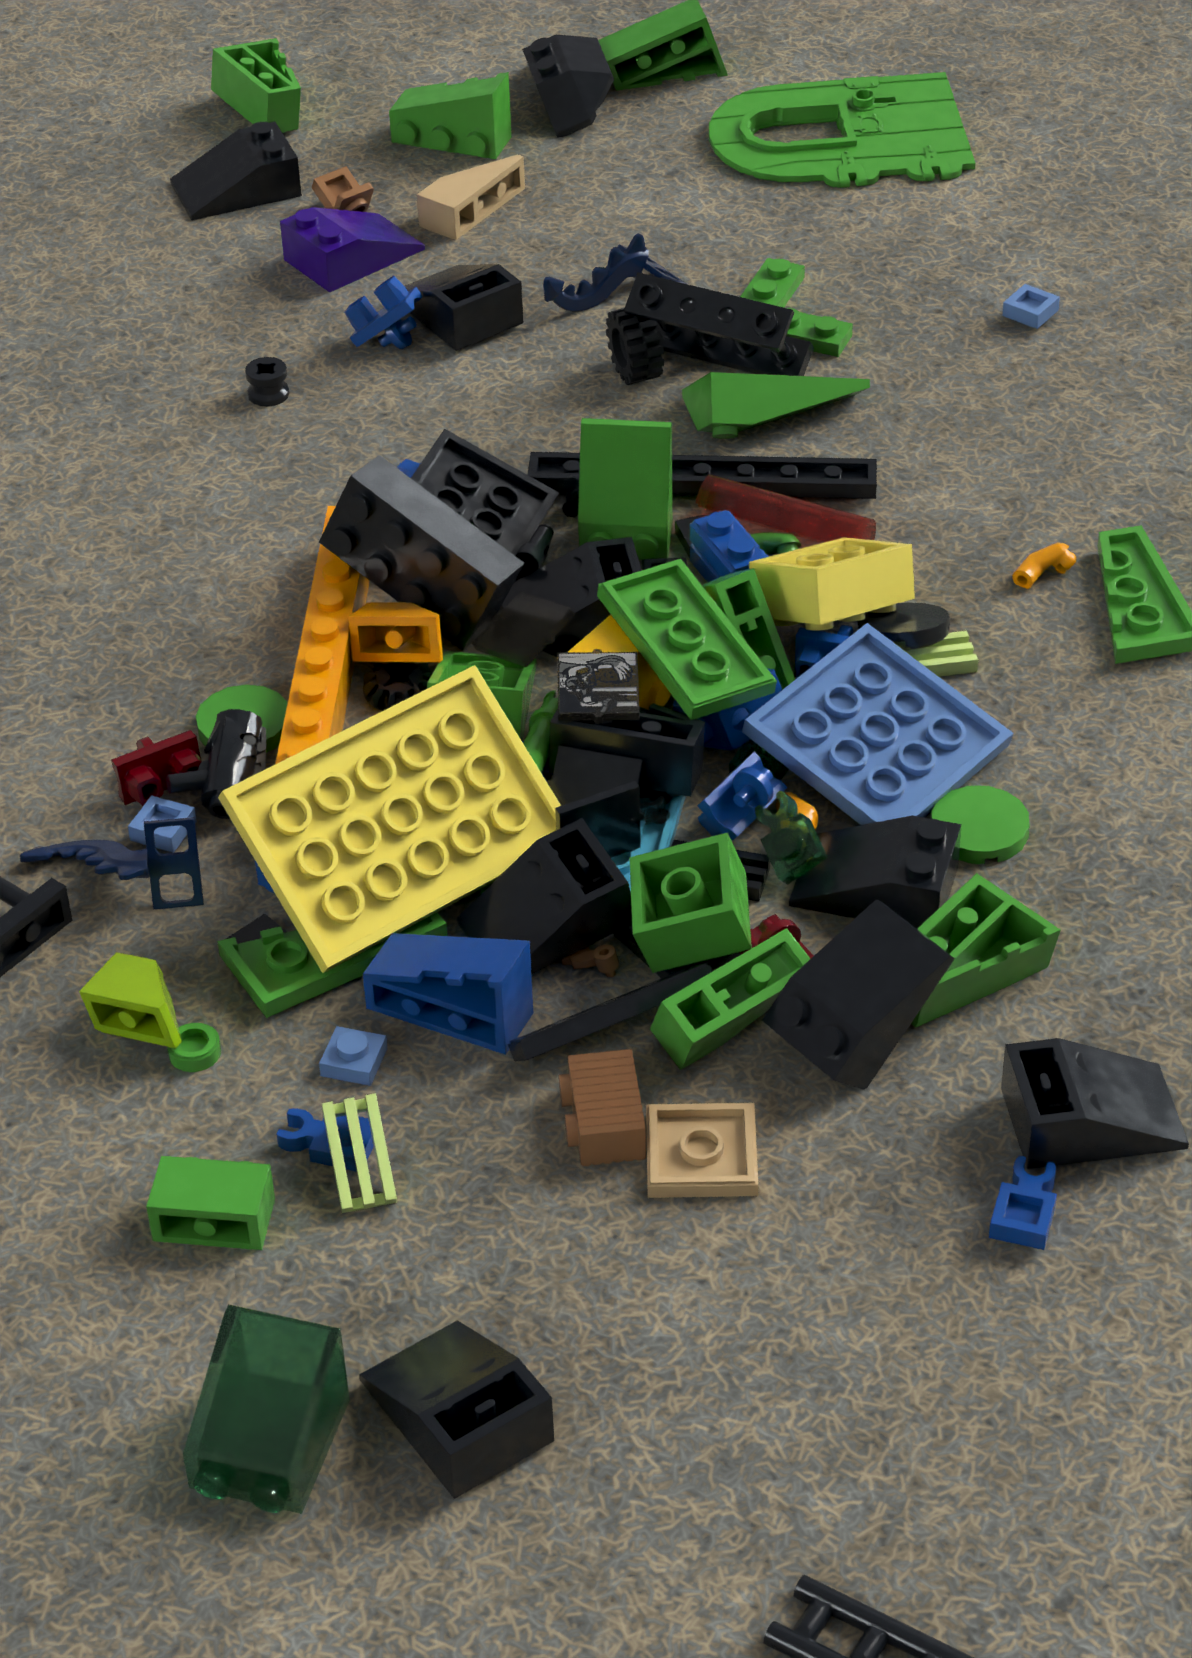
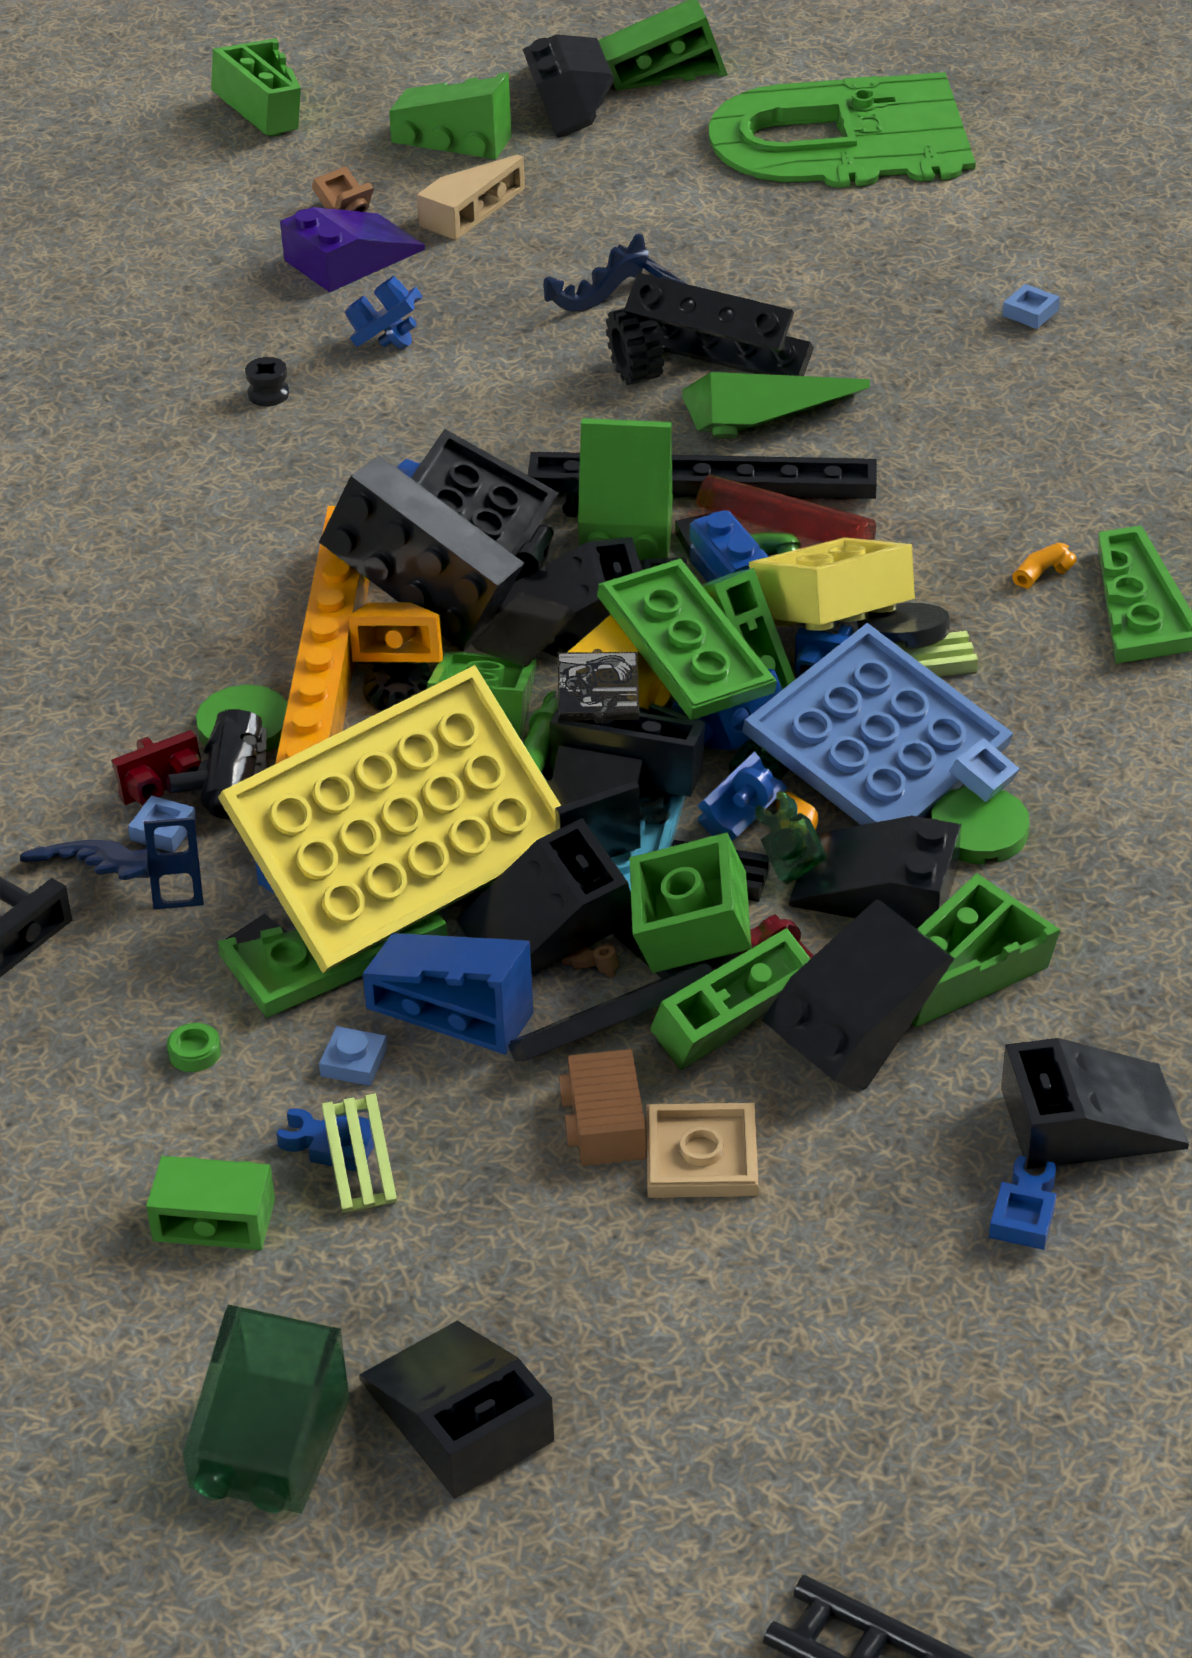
(132, 1001): lime slope -> none
(240, 173): black slope -> none
(469, 303): black slope -> none
(775, 286): bright green plate -> none
(984, 770): none -> medium blue plate

